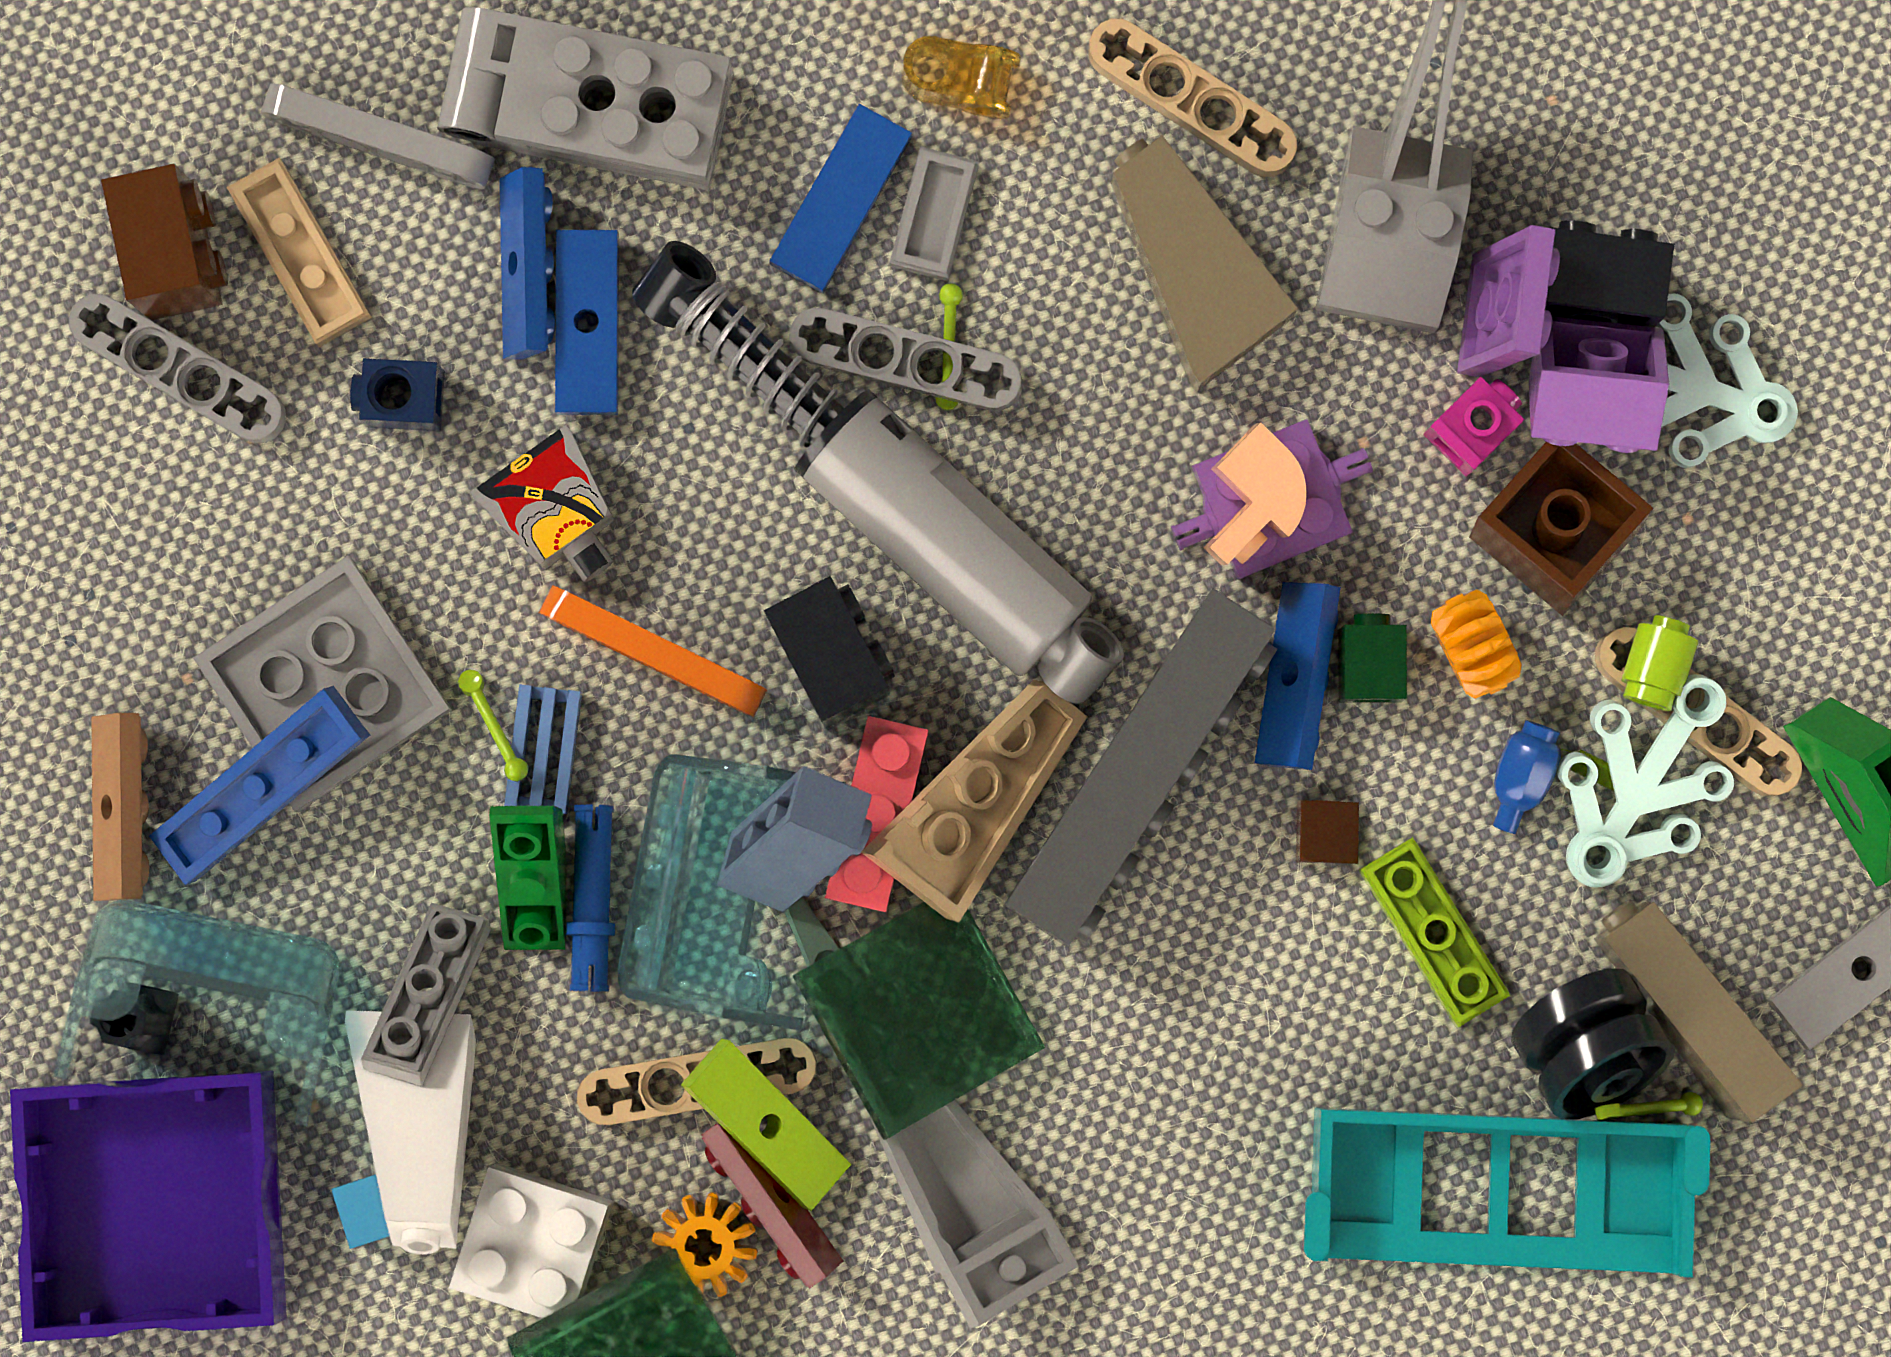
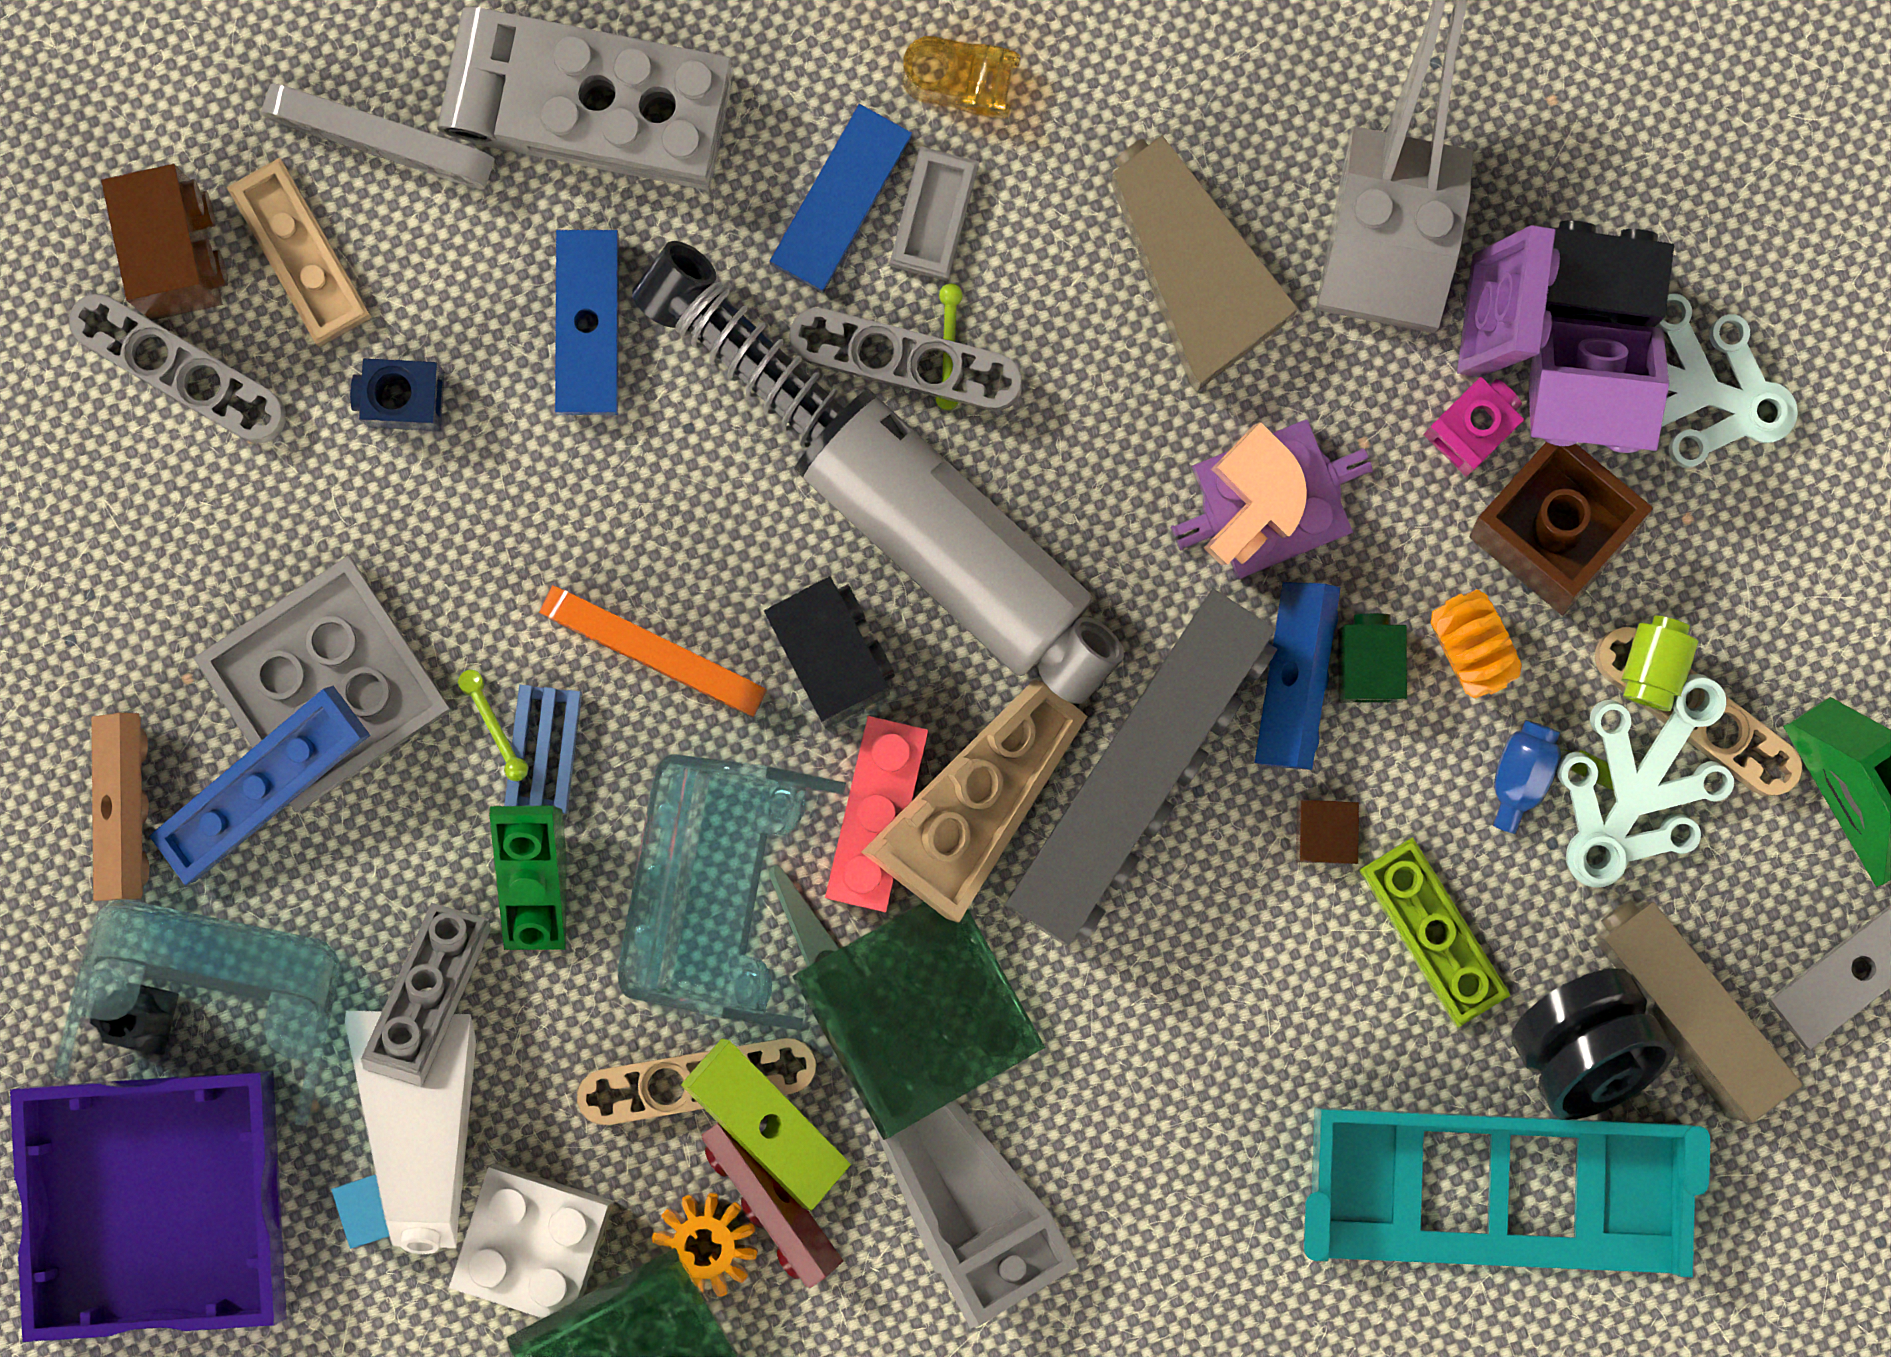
(525, 263): blue tile -> none
(551, 505): torso -> none
(591, 899): blue pin -> none
(796, 839): sand blue brick -> none
(1197, 90): tan beam -> none
(1689, 1104): lime hinge -> none

